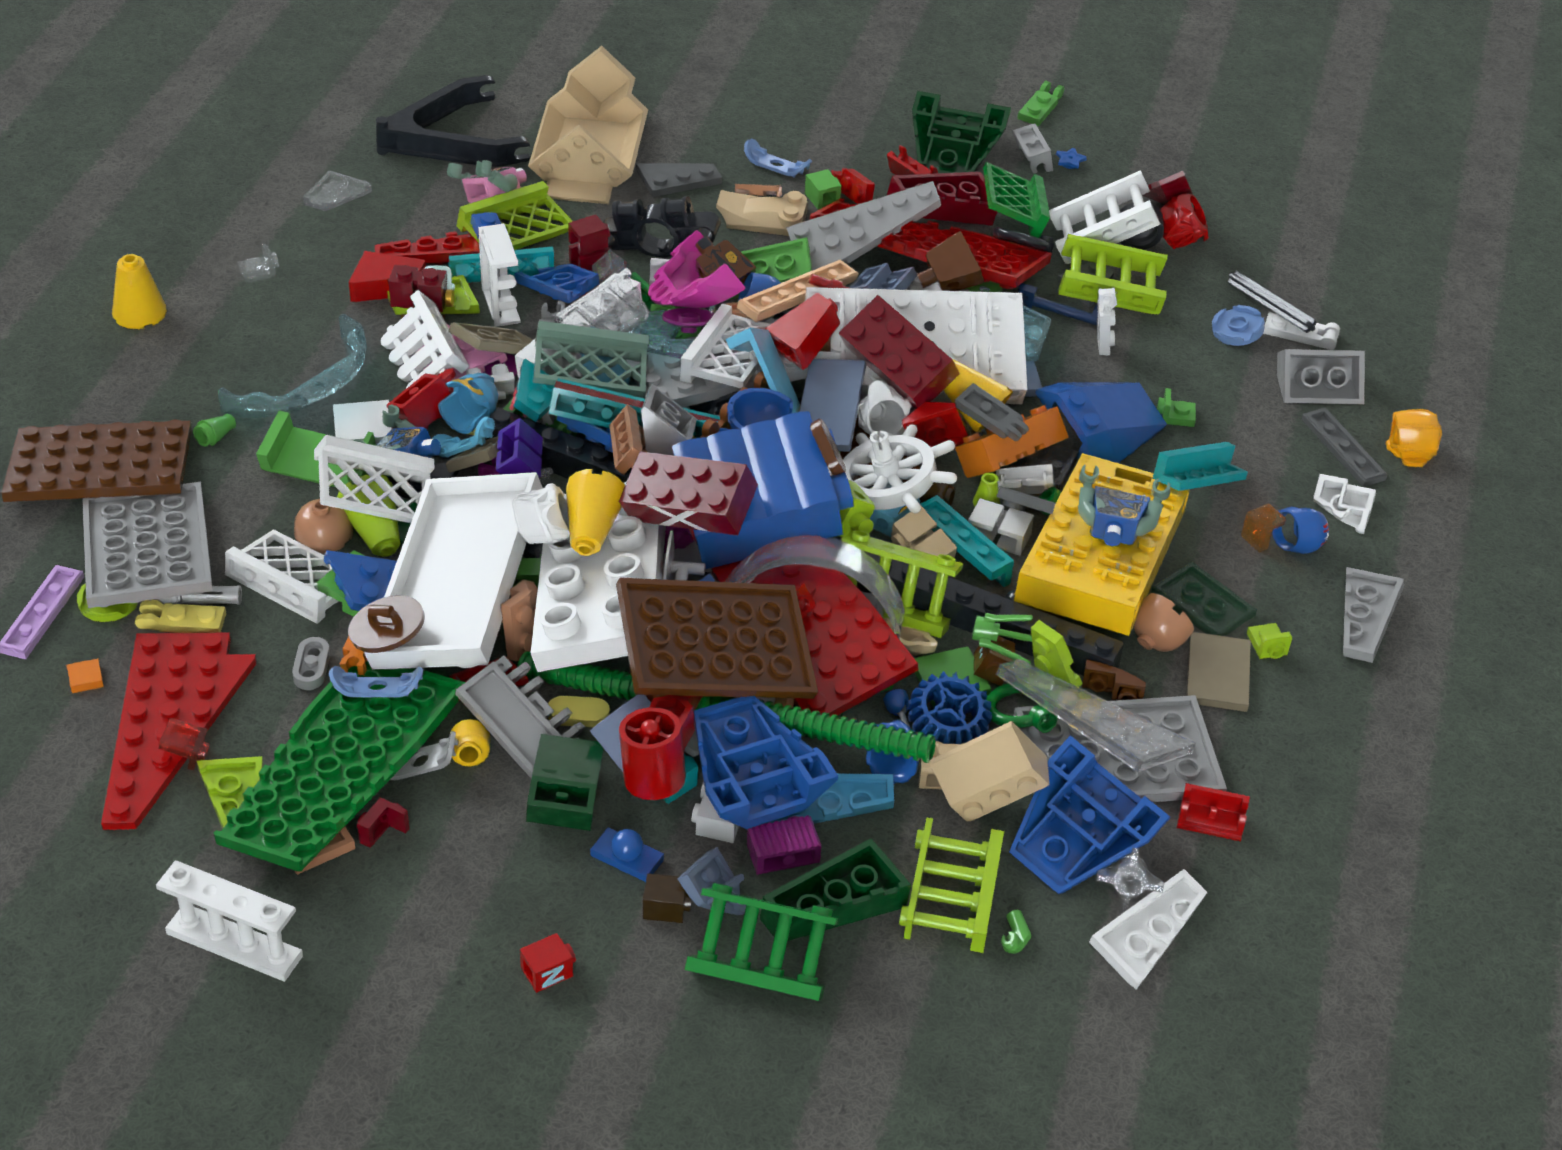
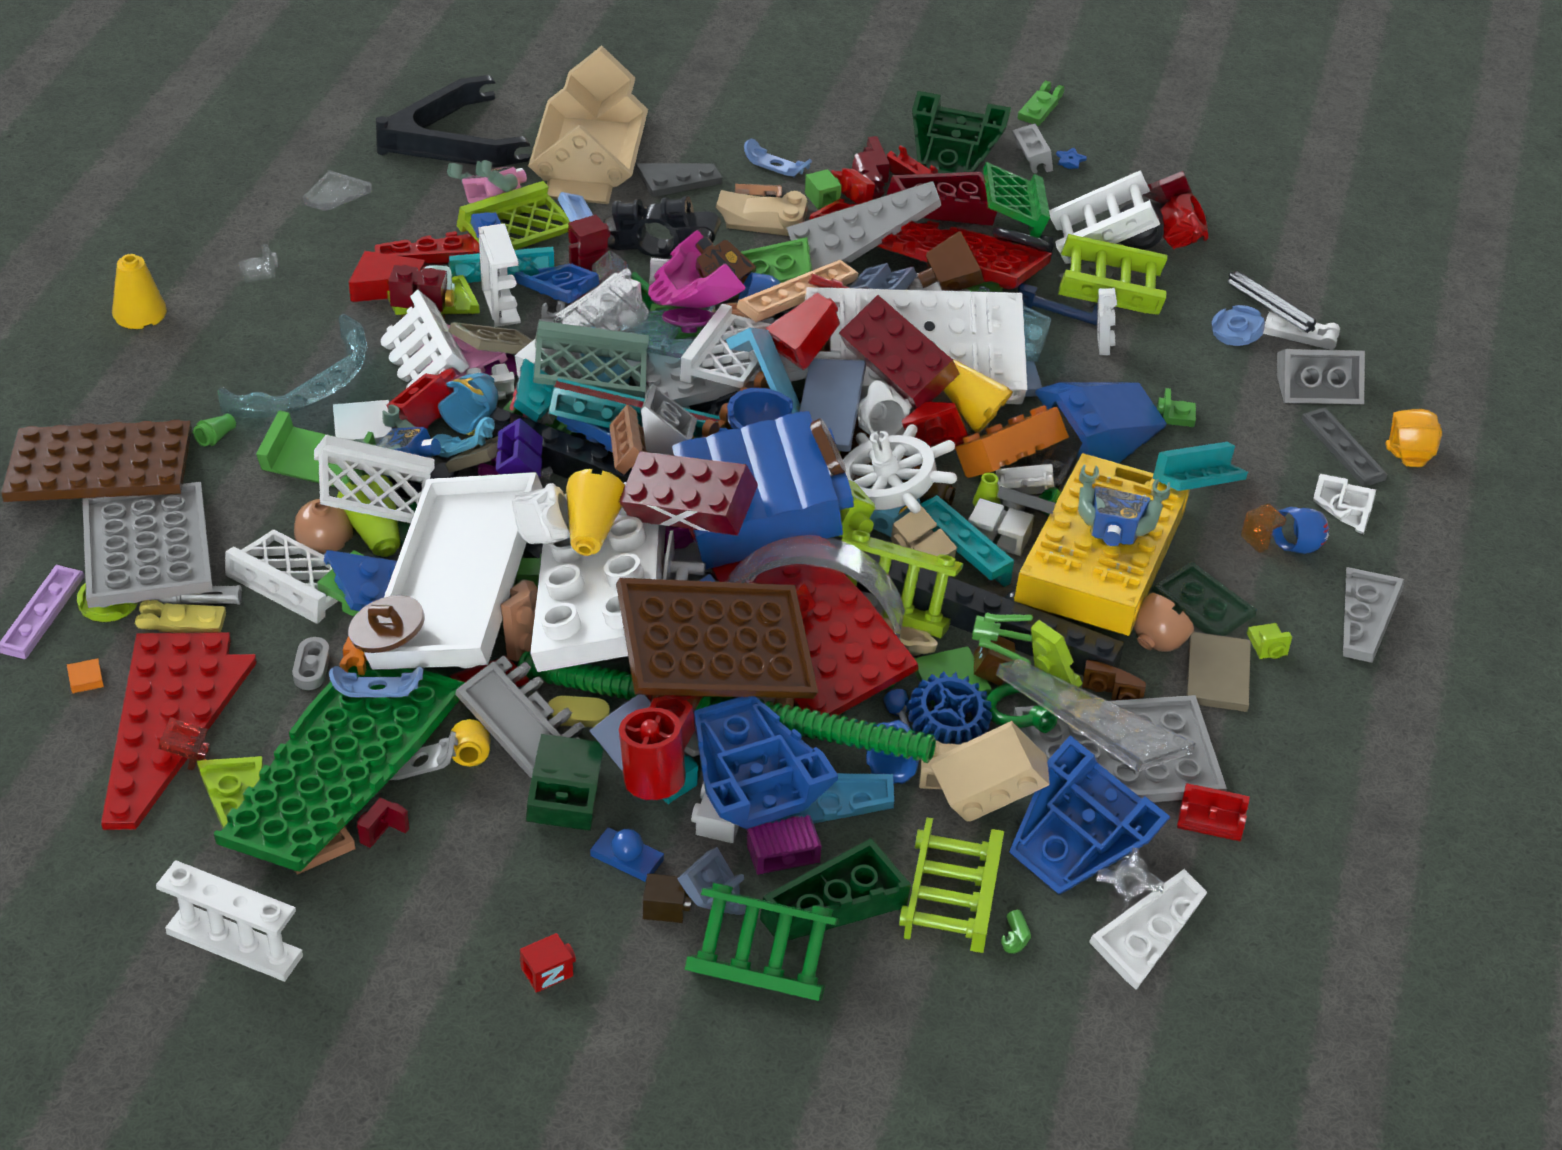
(574, 206): none -> light blue tile
(873, 165): none -> dark red plate
(991, 413): dark grey hinge -> none

